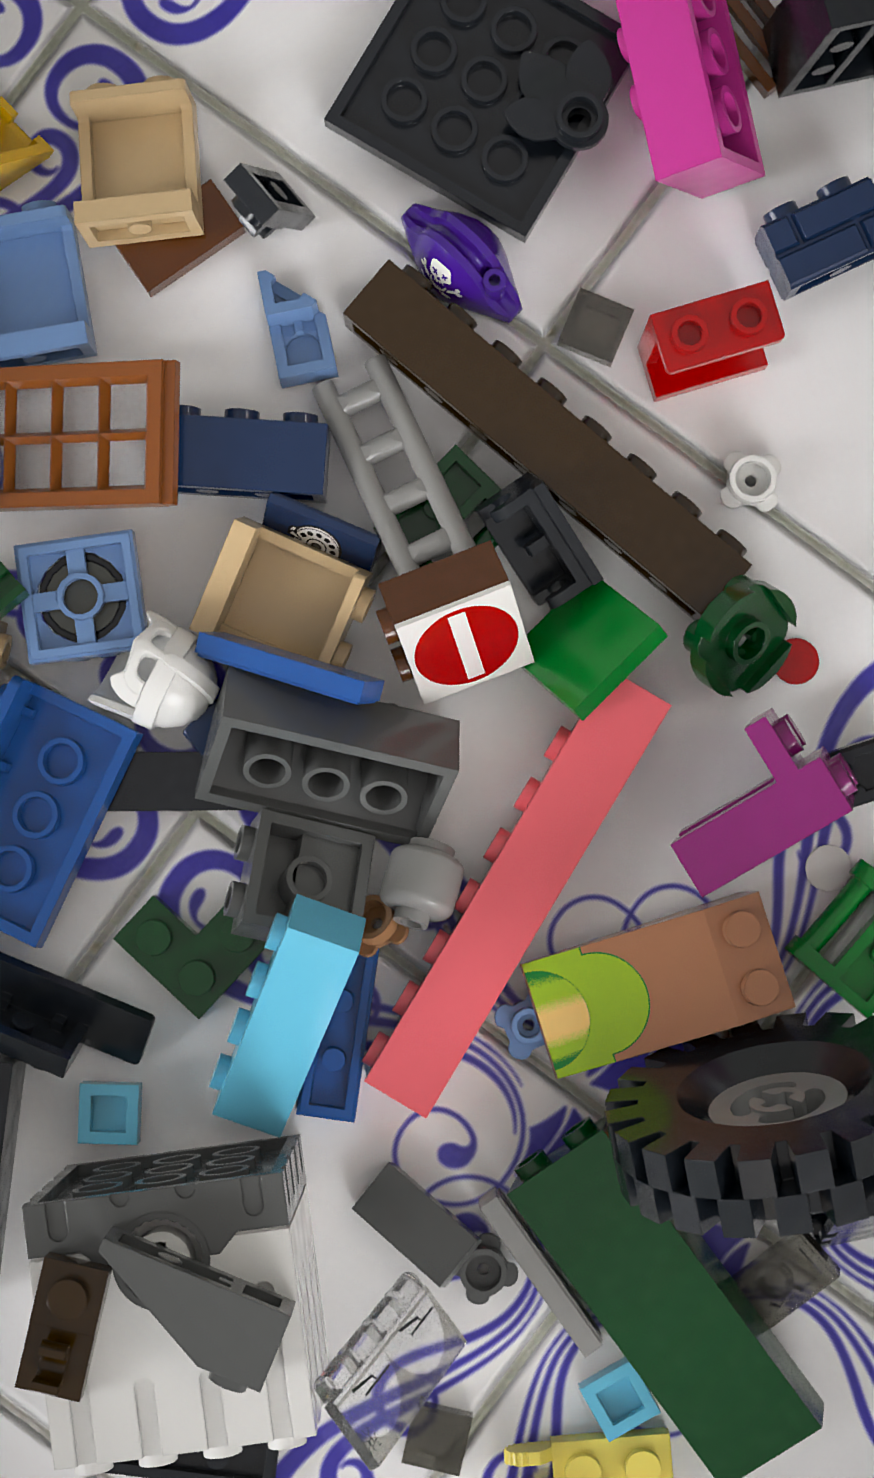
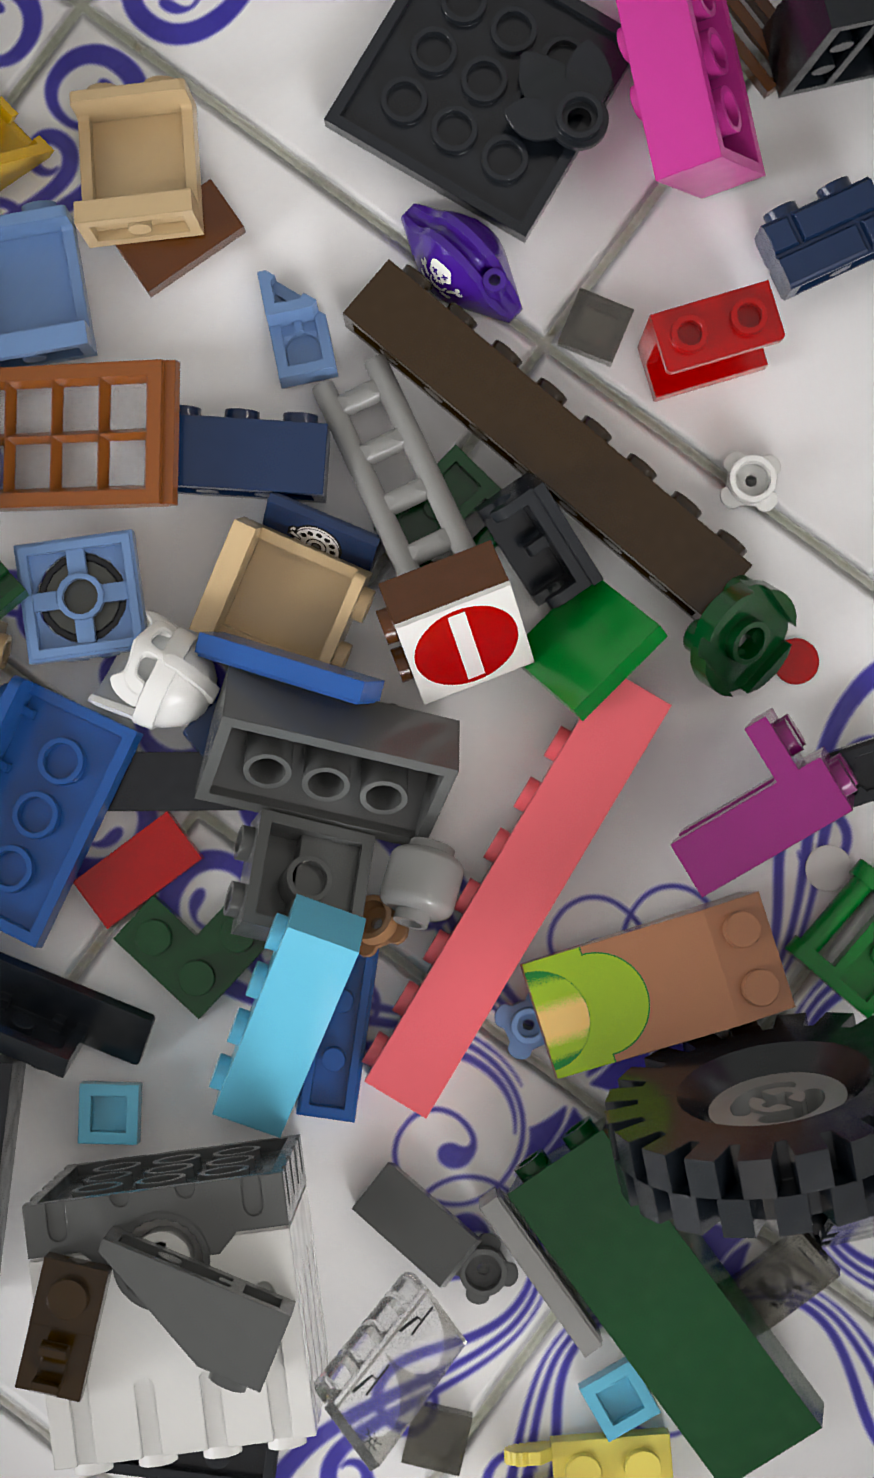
(138, 870): none -> red tile
(266, 201): black plate -> none

